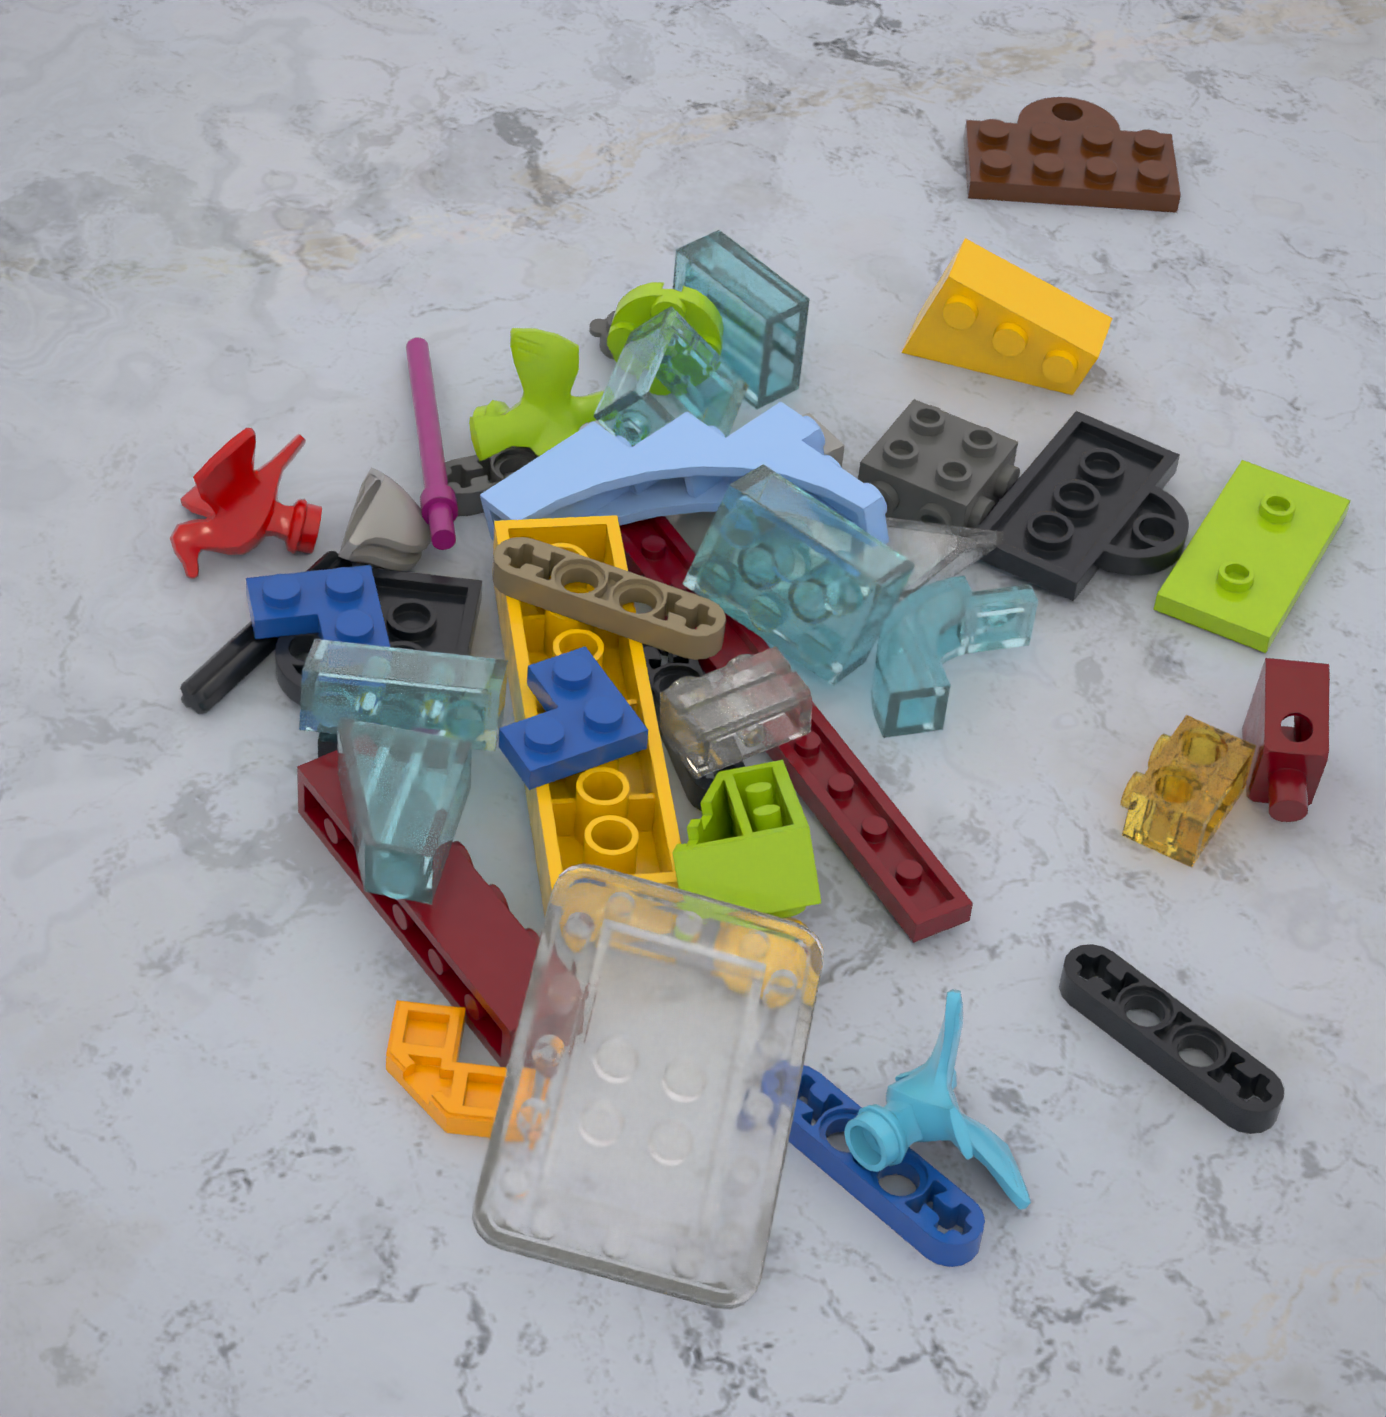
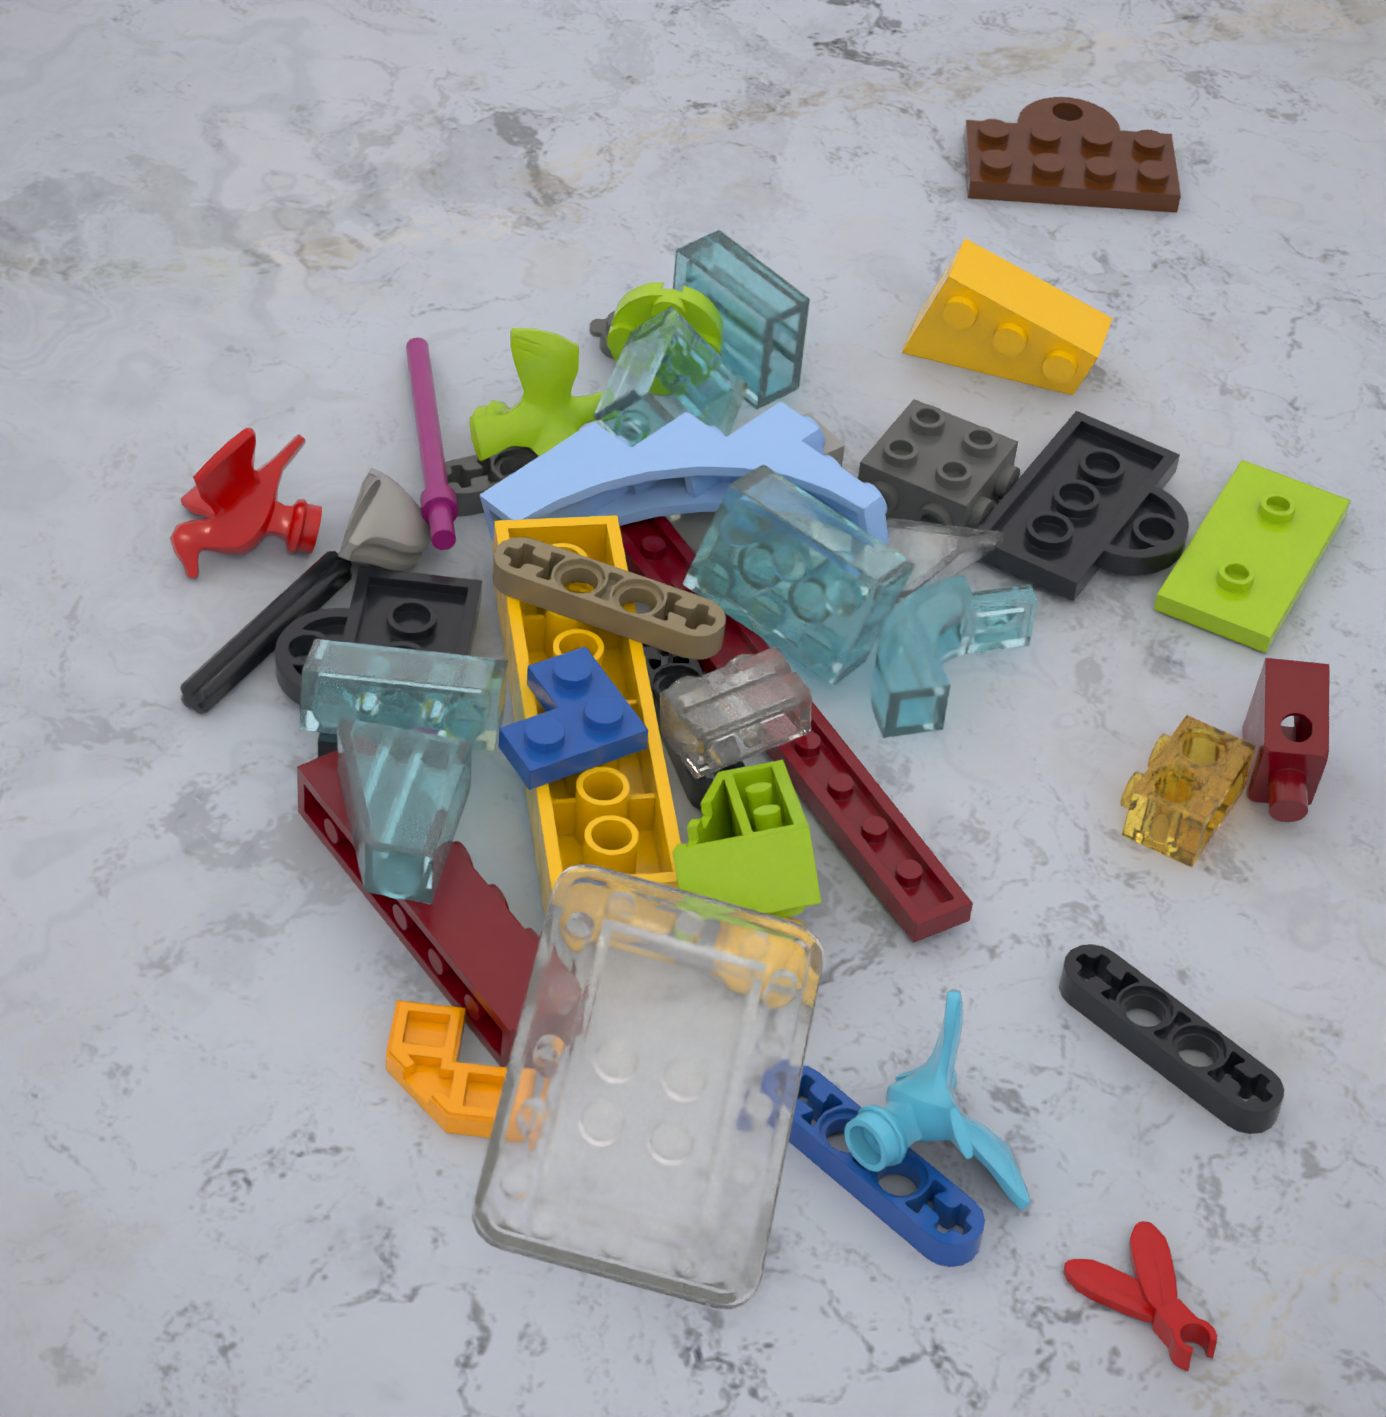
(333, 602): blue plate -> none
(1148, 1296): none -> red piece

